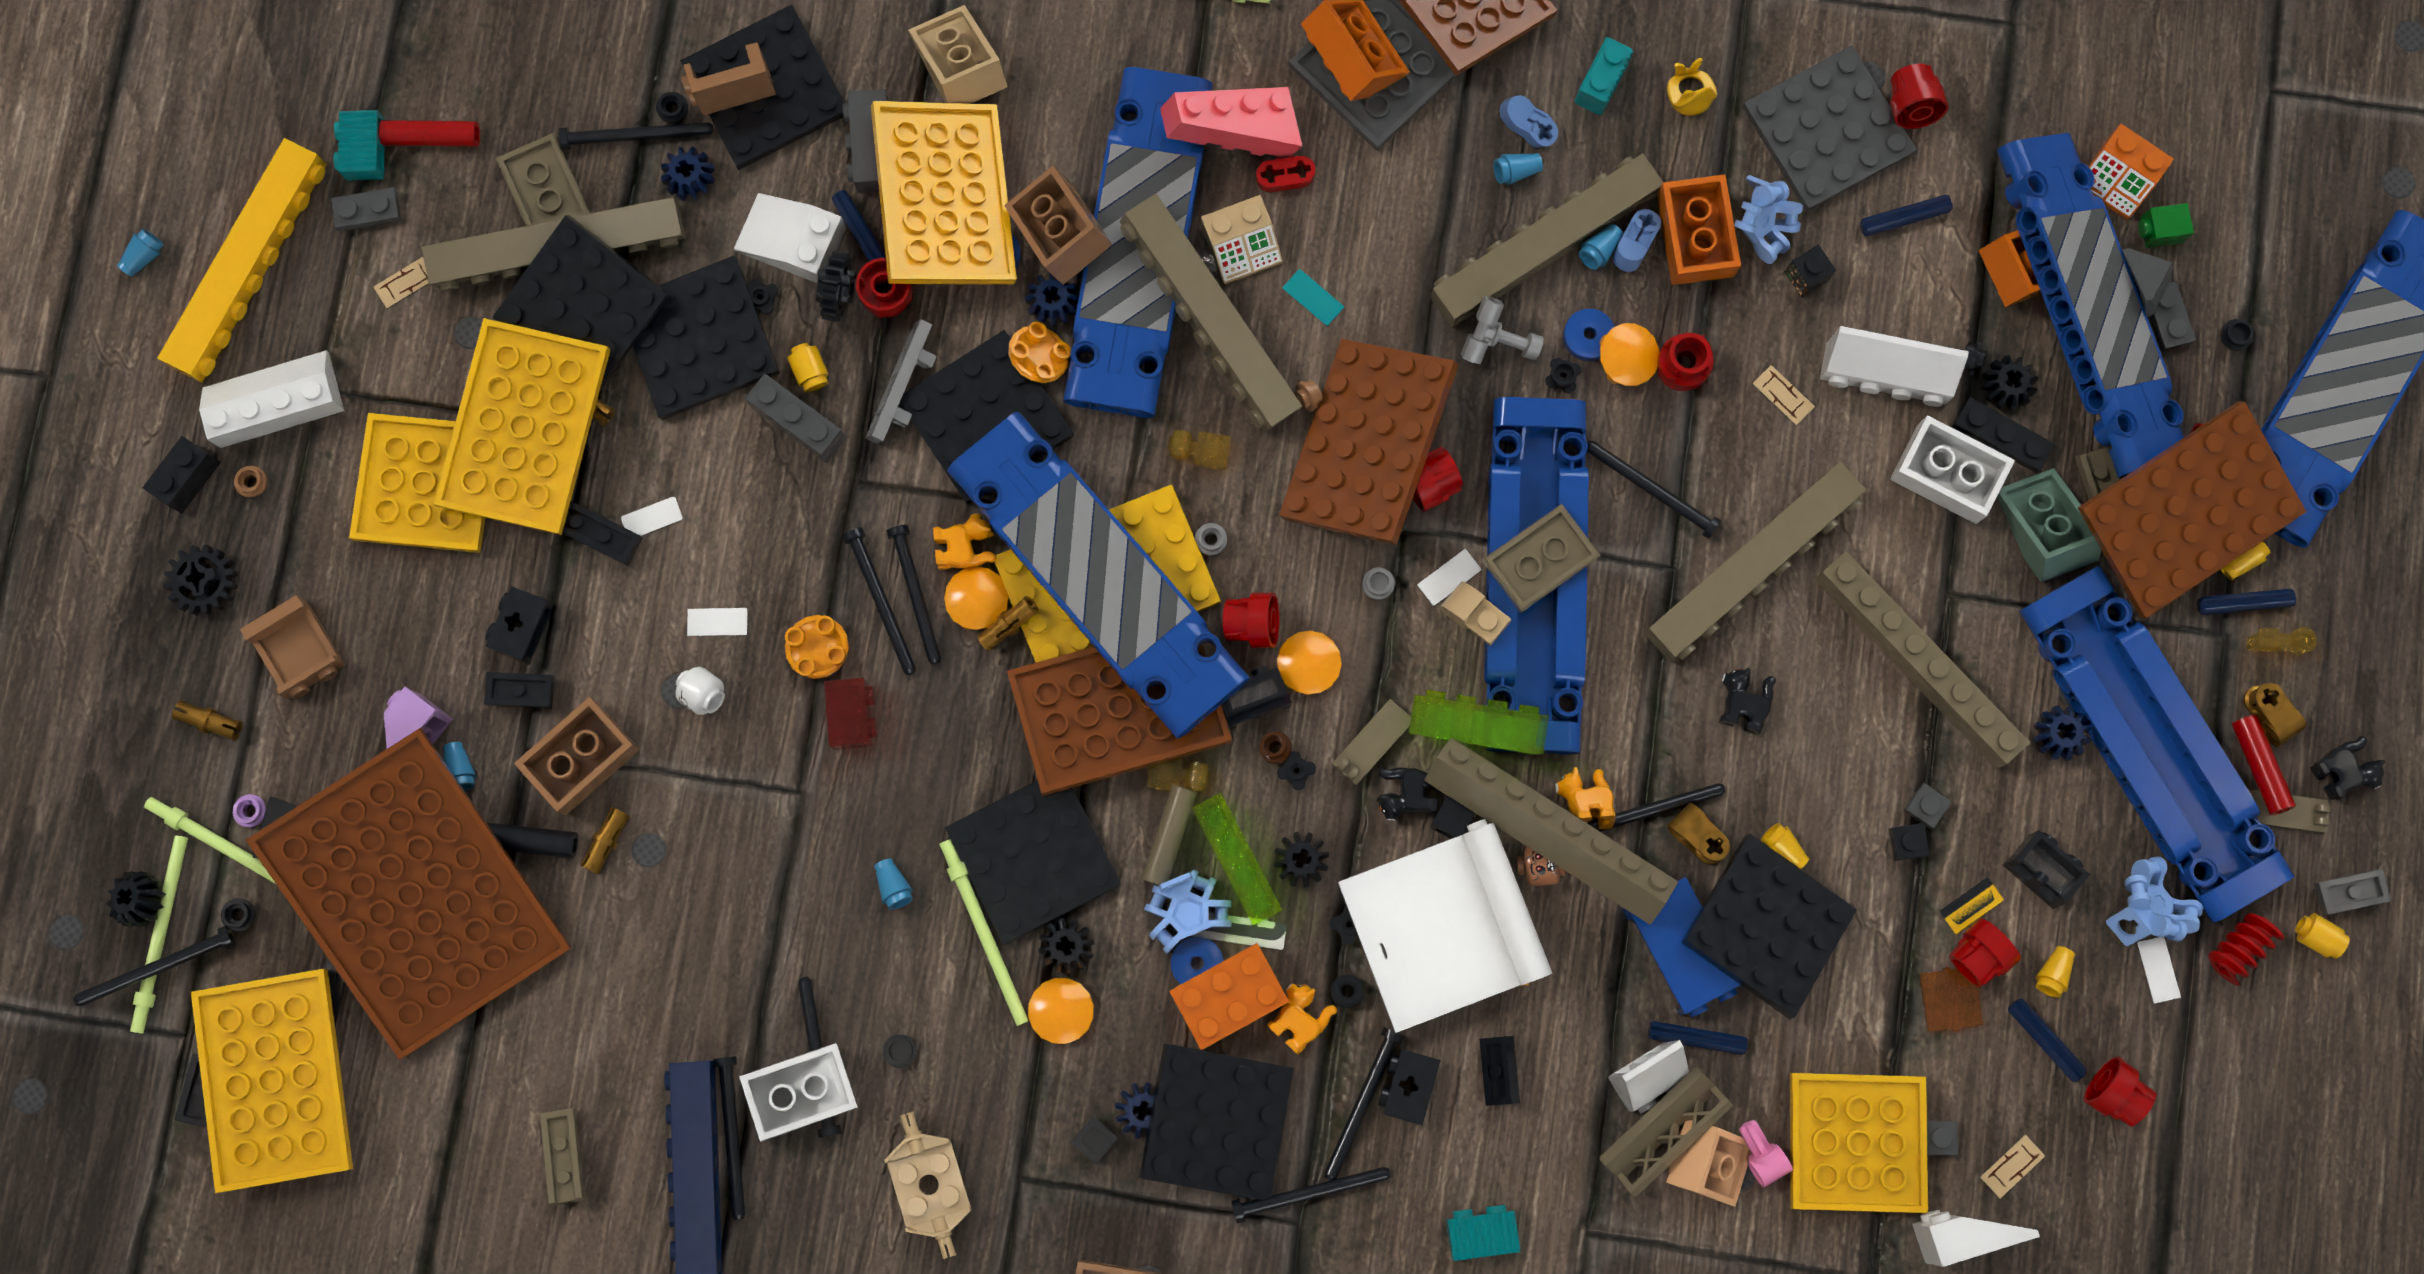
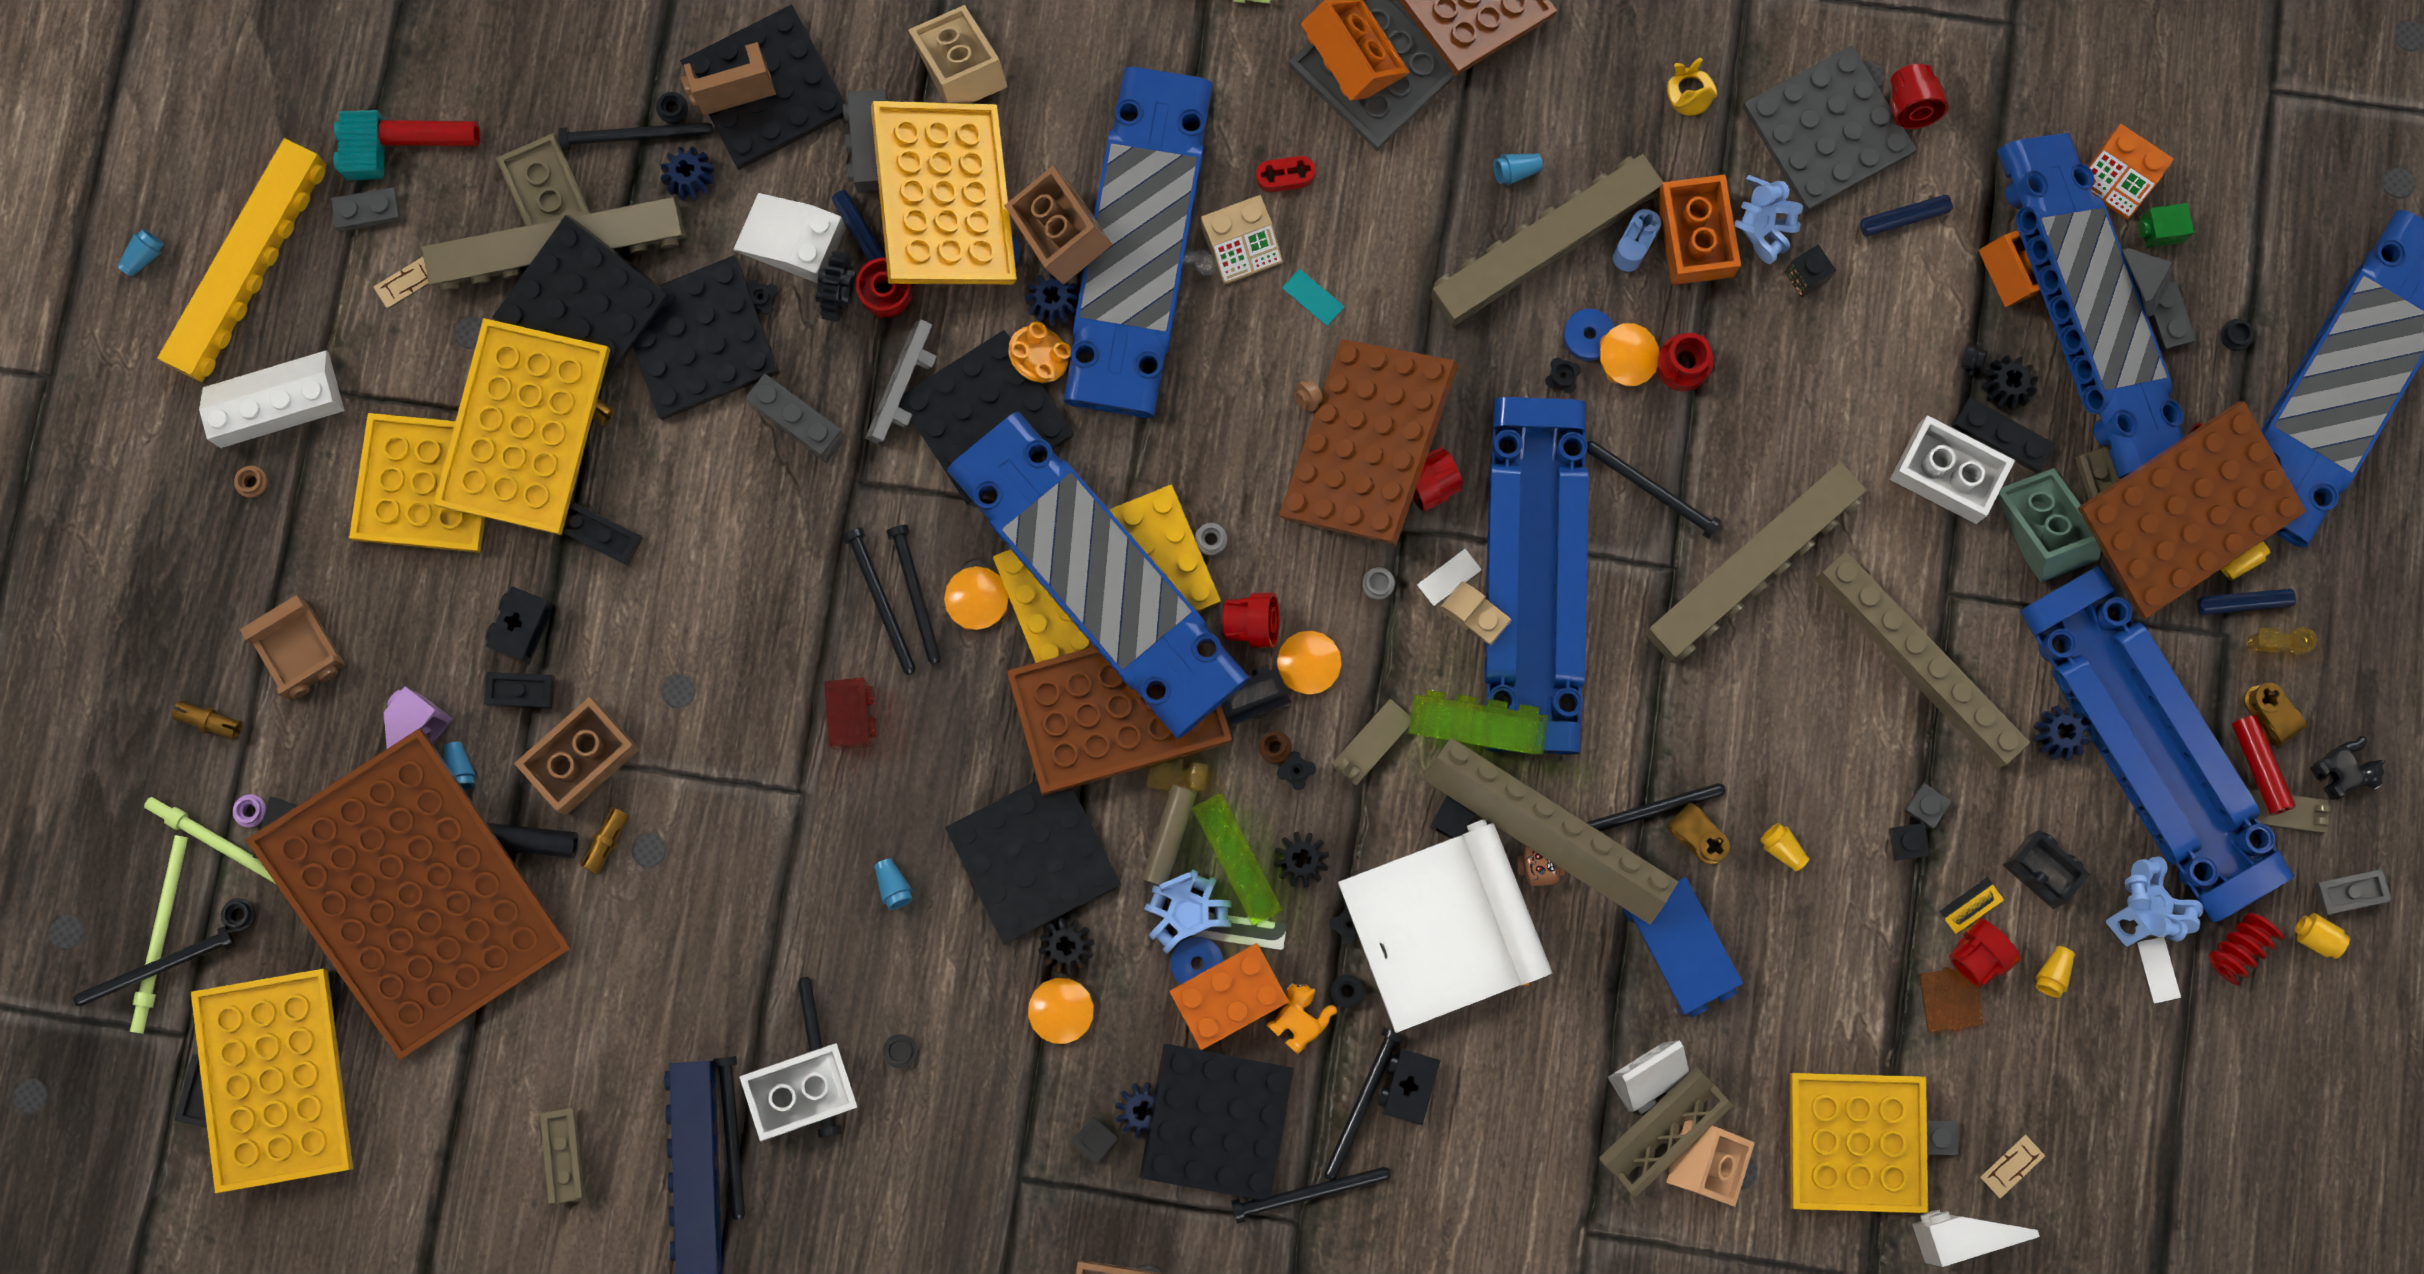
(135, 899): black gear -> none
(181, 475): black brick -> none
(211, 588): black gear -> none
(653, 517): white sticker -> none
(700, 691): white head -> none
(717, 621): white sticker -> none
(808, 367): yellow brick -> none
(816, 646): light orange dish -> none
(925, 1213): tan plate -> none
(958, 873): yellowish green bar -> none
(959, 545): light orange animal -> none
(1008, 623): pearl gold pin -> none
(1209, 313): dark tan brick -> none
(1210, 449): clear yellow plate -> none
(1238, 118): coral wedge -> none
(1412, 793): black animal -> none
(1483, 1233): teal brick -> none
(1490, 332): light grey bar -> none
(1499, 1070): black plate -> none
(1528, 121): medium blue piece -> none
(1541, 558): dark tan tile -> none
(1588, 802): light orange animal -> none
(1599, 248): dark azure cone -> none
(1604, 76): teal brick -> none
(1698, 1037): dark blue axle -> none
(1744, 704): black animal -> none
(1766, 1160): bright pink axle -> none
(1769, 926): black plate -> none
(1783, 395): tan sticker -> none
(1892, 366): white slope -> none
(2047, 1040): dark blue axle -> none
(2119, 1092): red piece -> none

